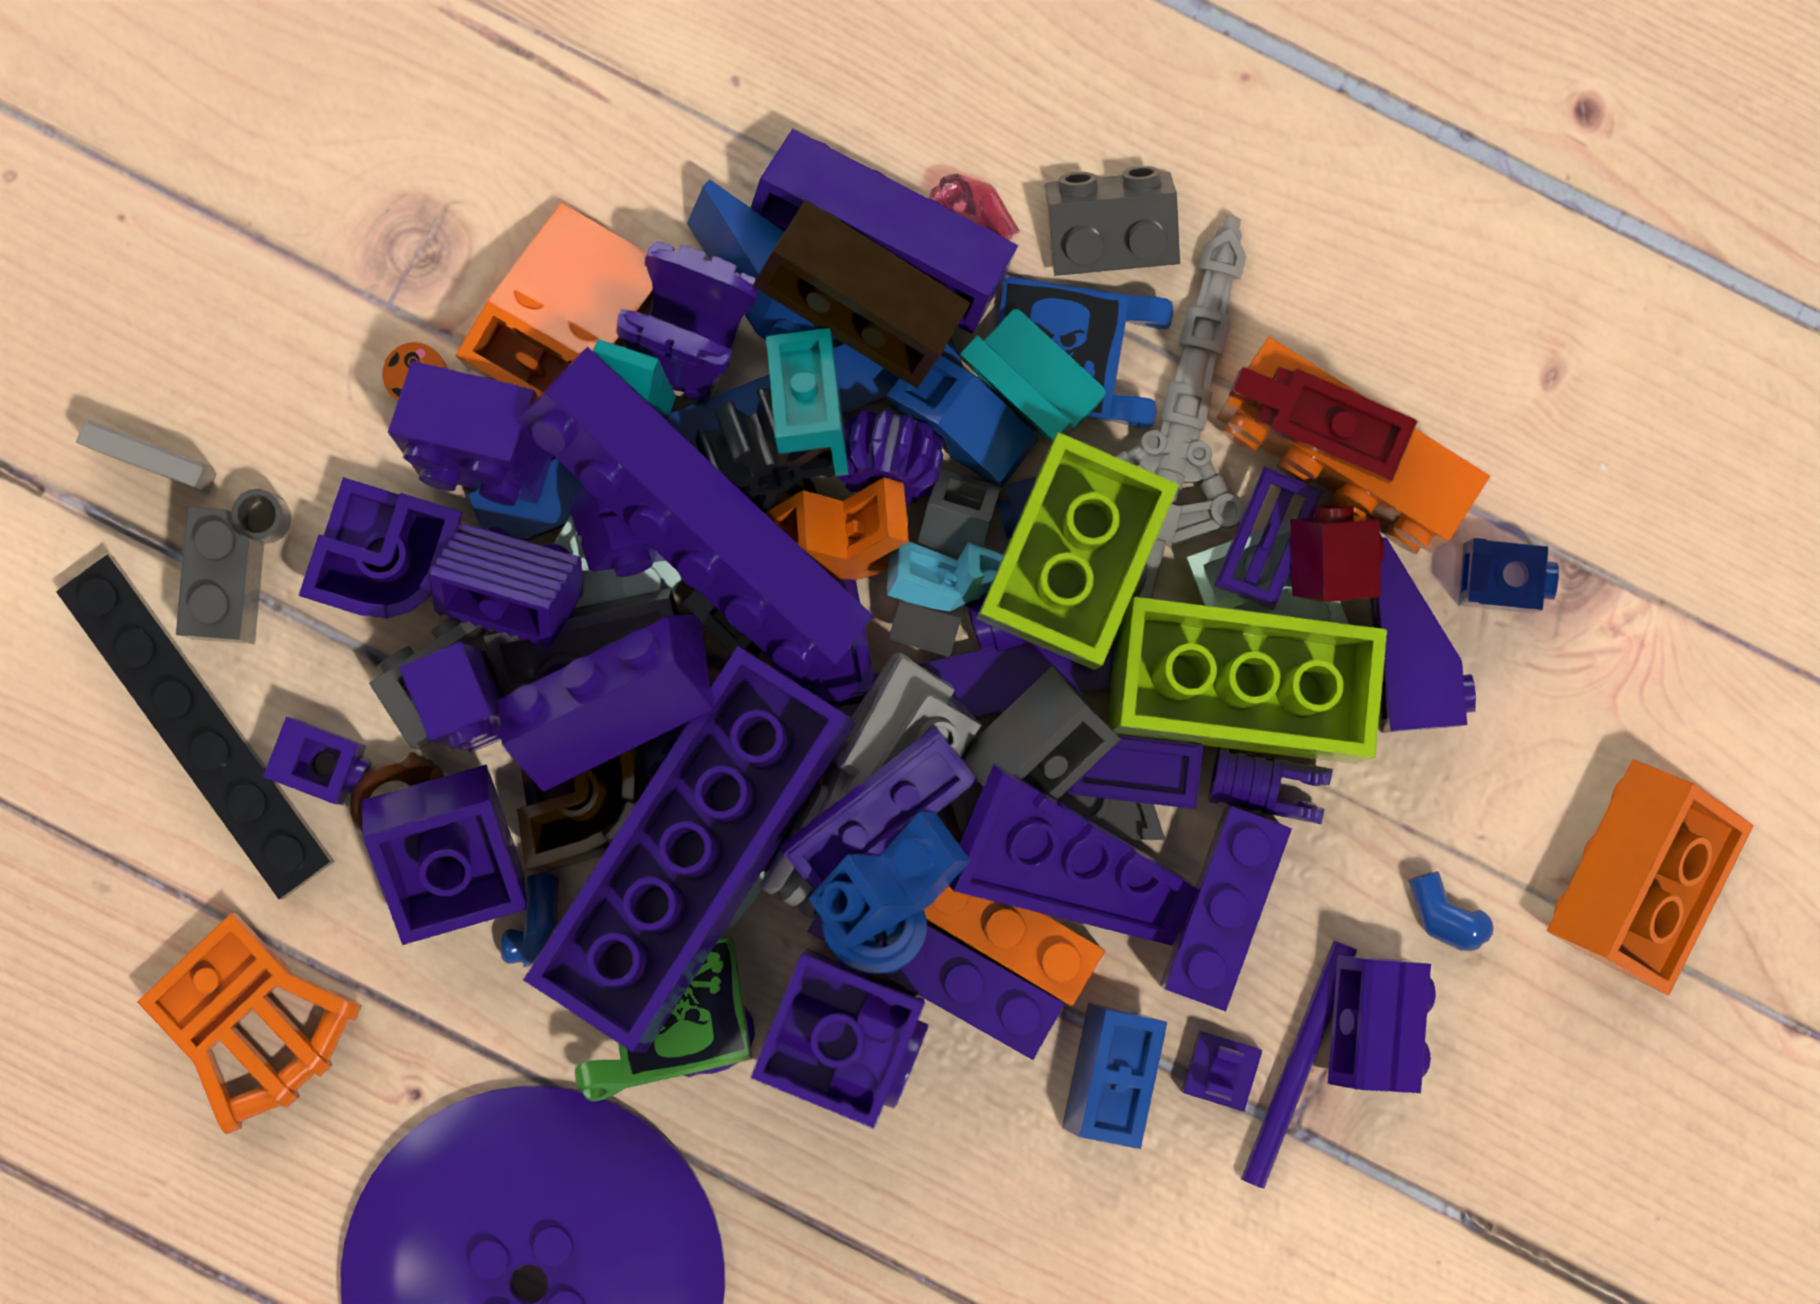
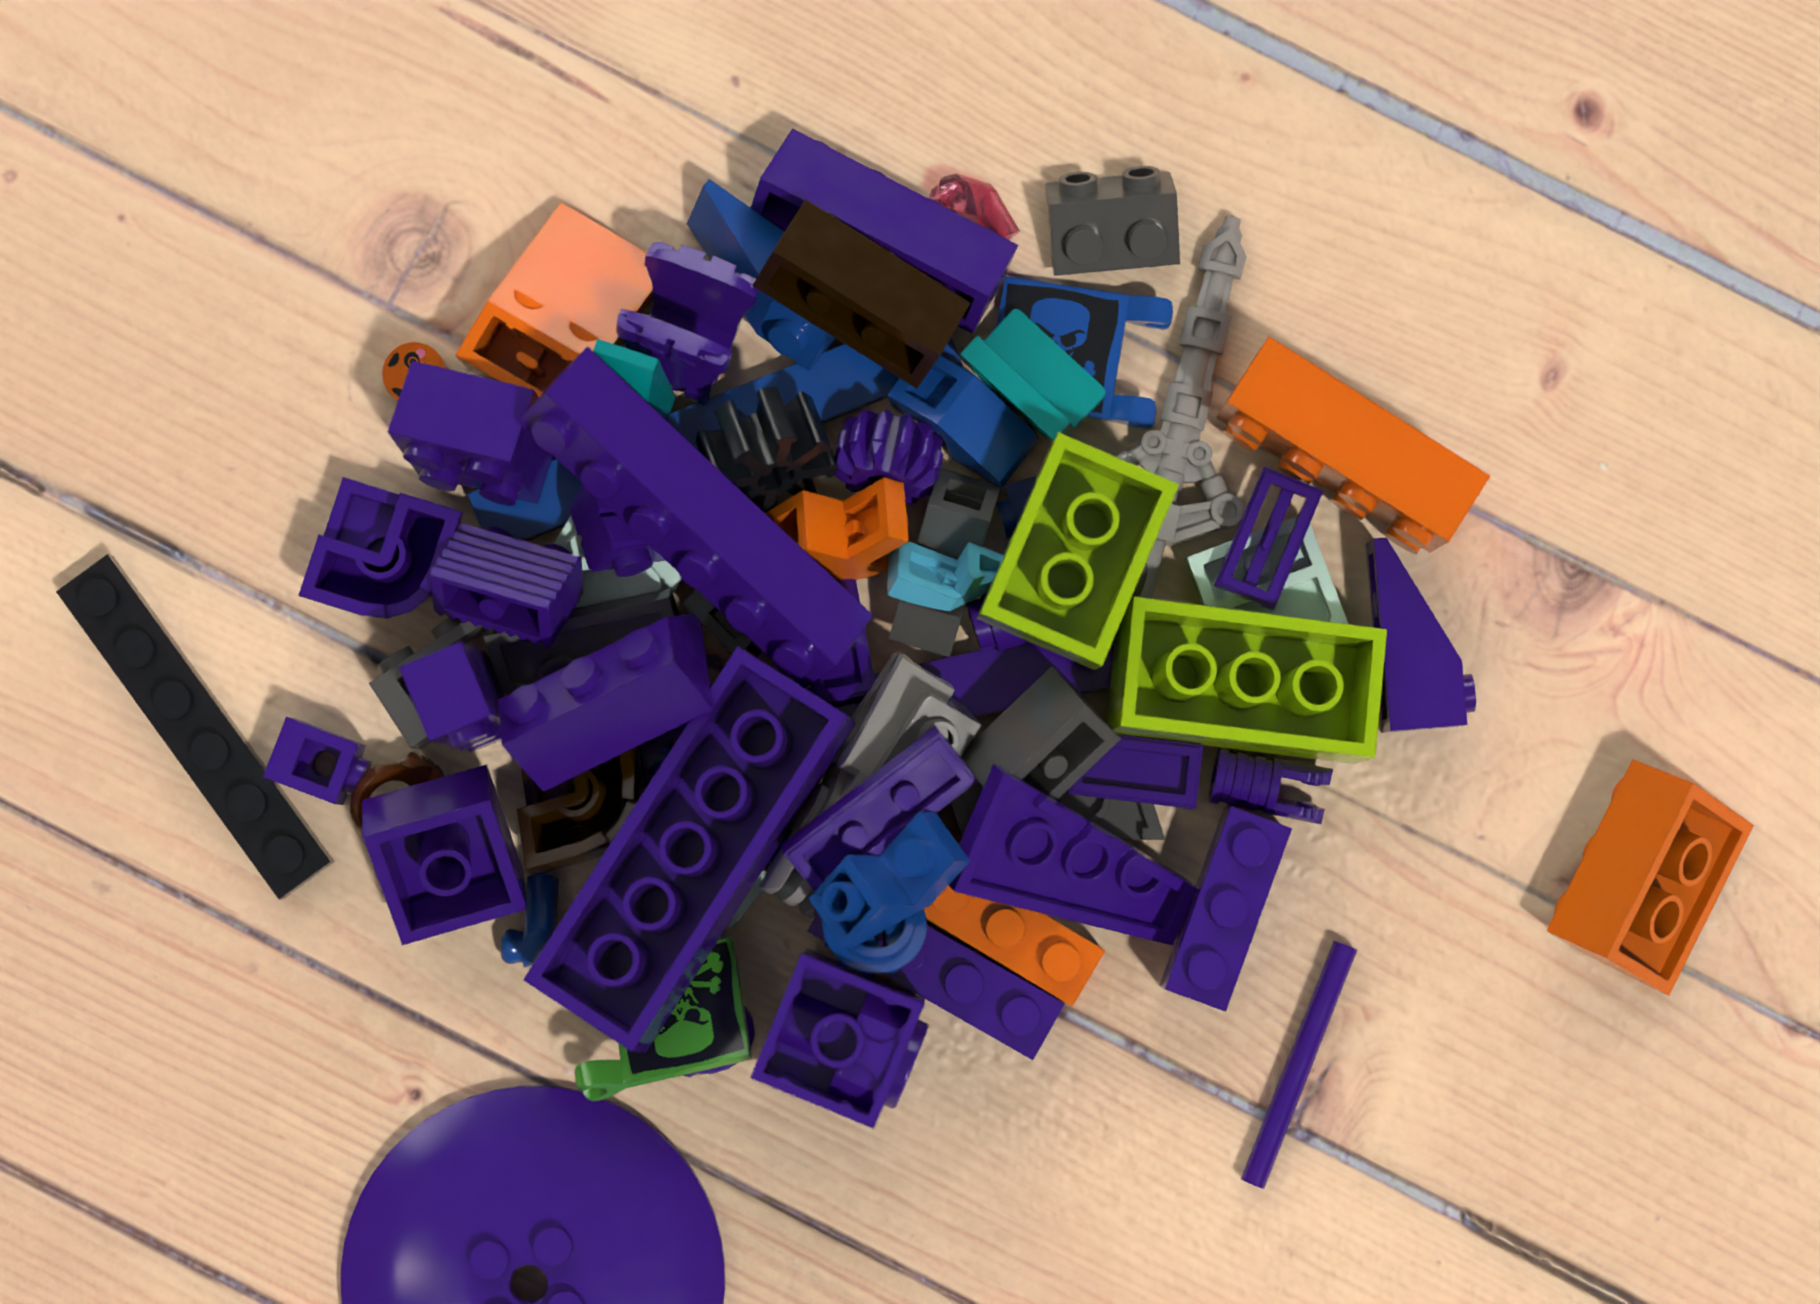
(146, 456): light grey tile -> none
(216, 990): orange plate -> none
(225, 569): dark grey hinge -> none
(806, 394): teal panel -> none
(1114, 1076): blue hinge -> none
(1221, 1070): dark purple tile -> none
(1327, 419): dark red hinge -> none
(1336, 555): dark red brick -> none
(1380, 1024): dark purple brick -> none
(1446, 921): blue arm -> none
(1483, 579): clear blue brick -> none

